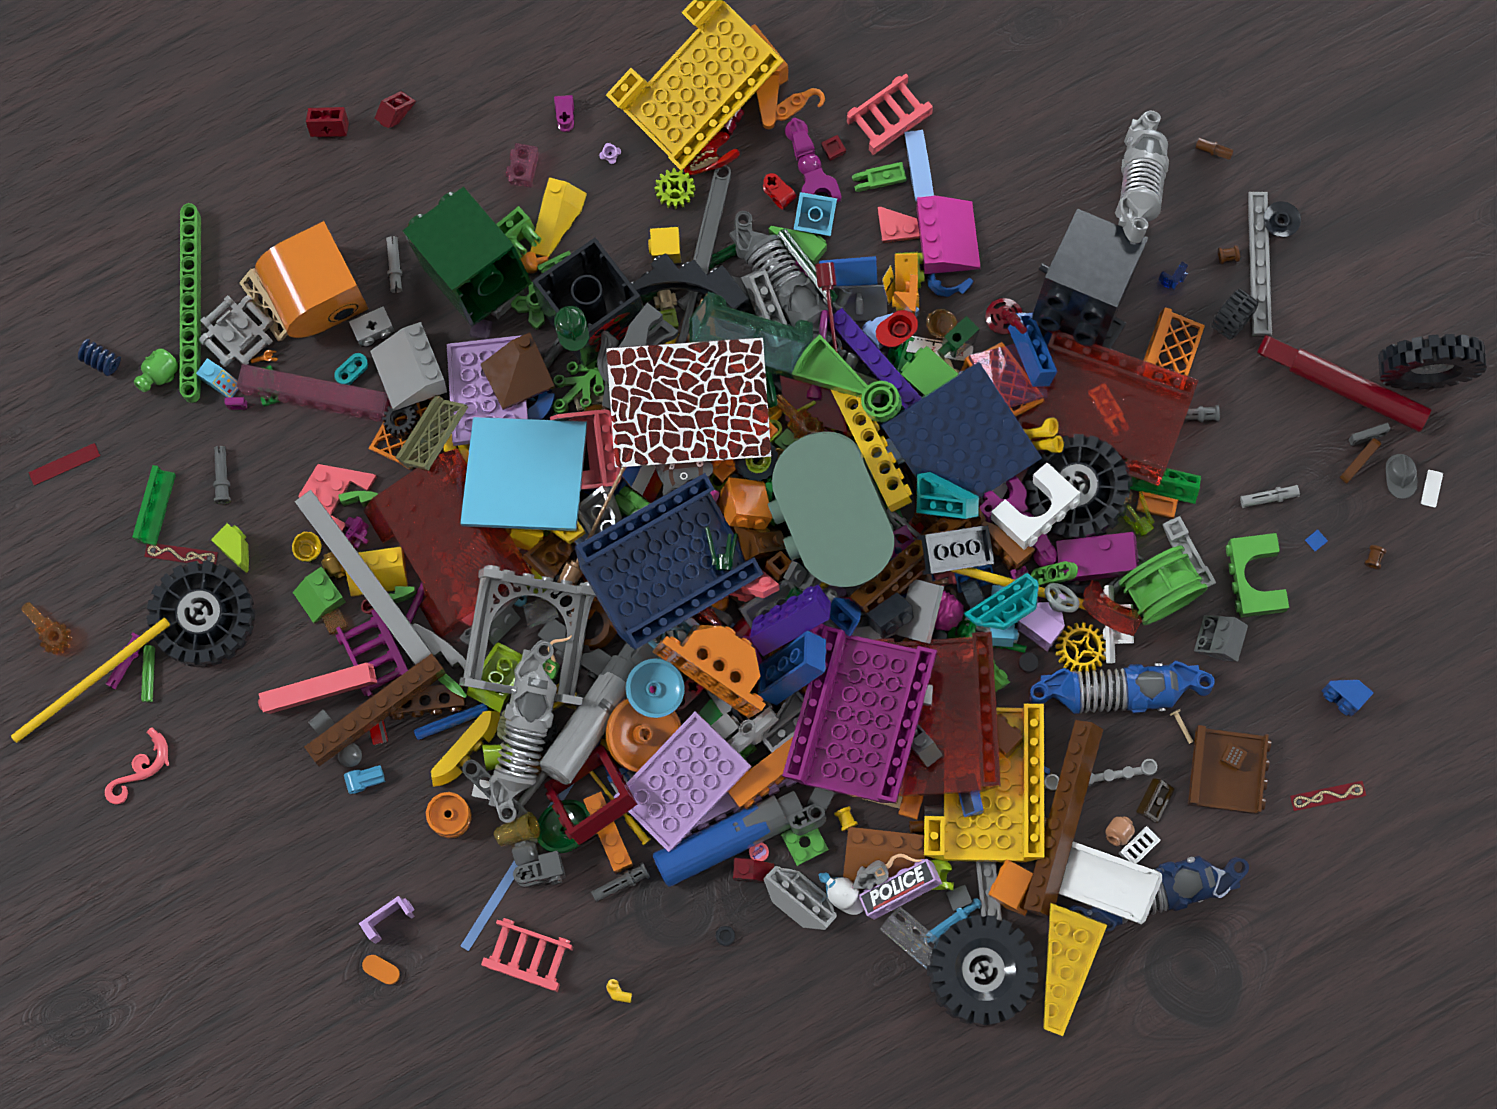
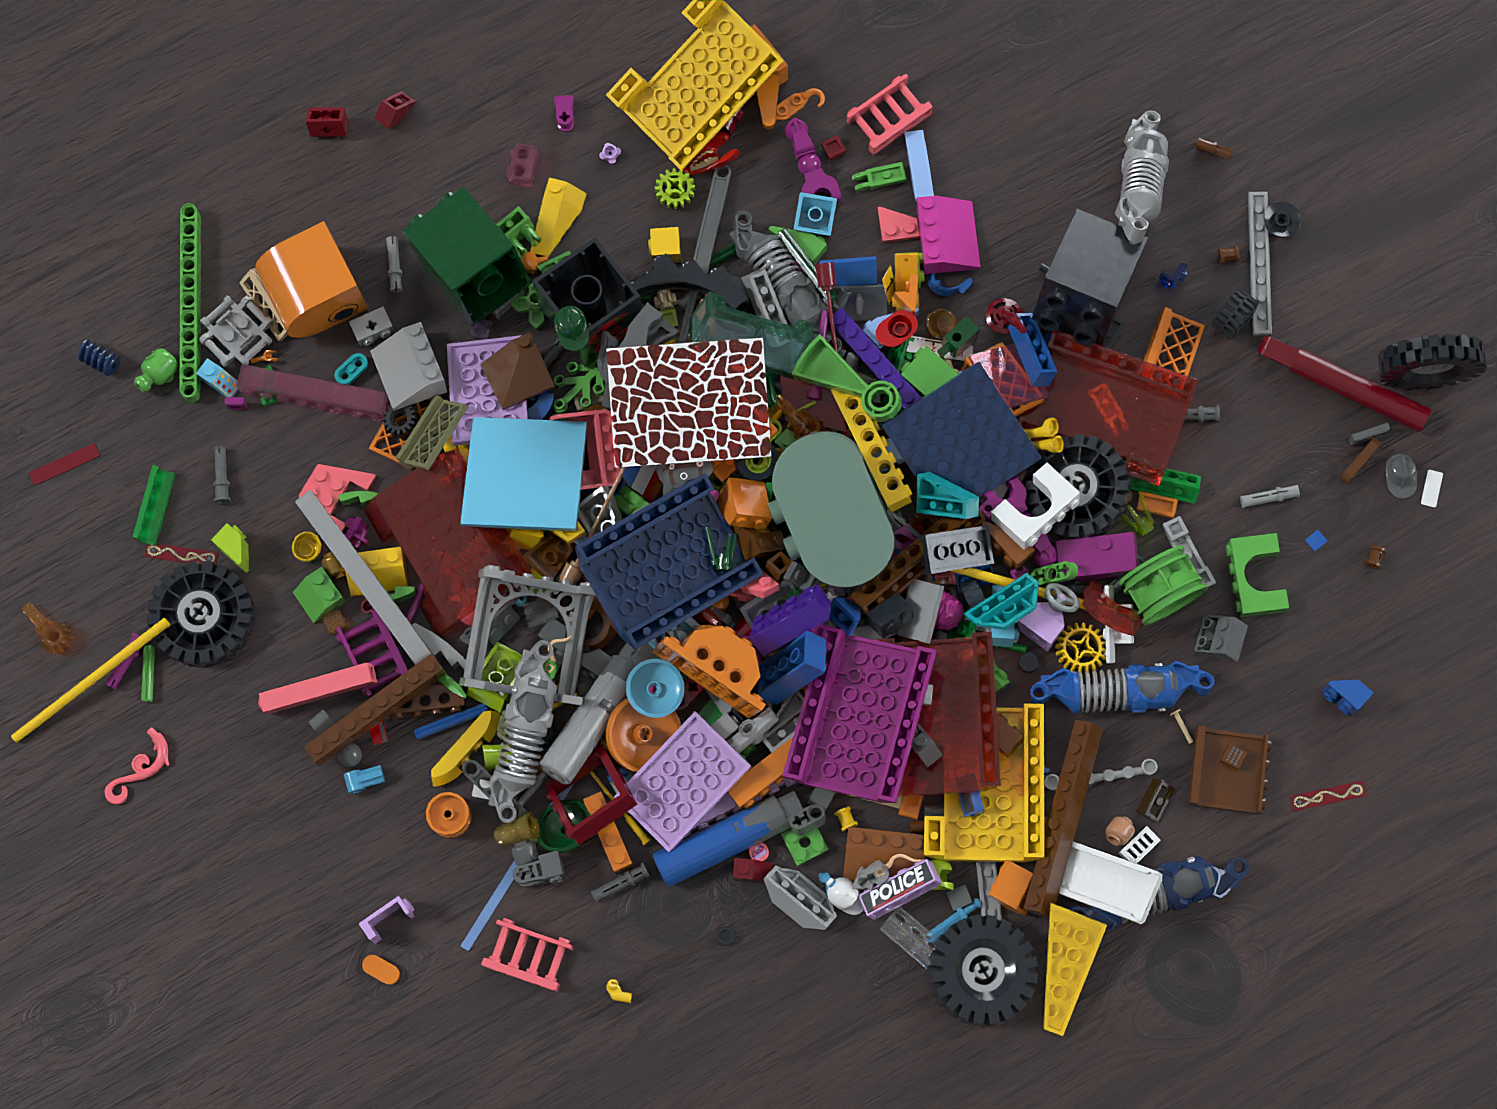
(780, 193): red piece -> none

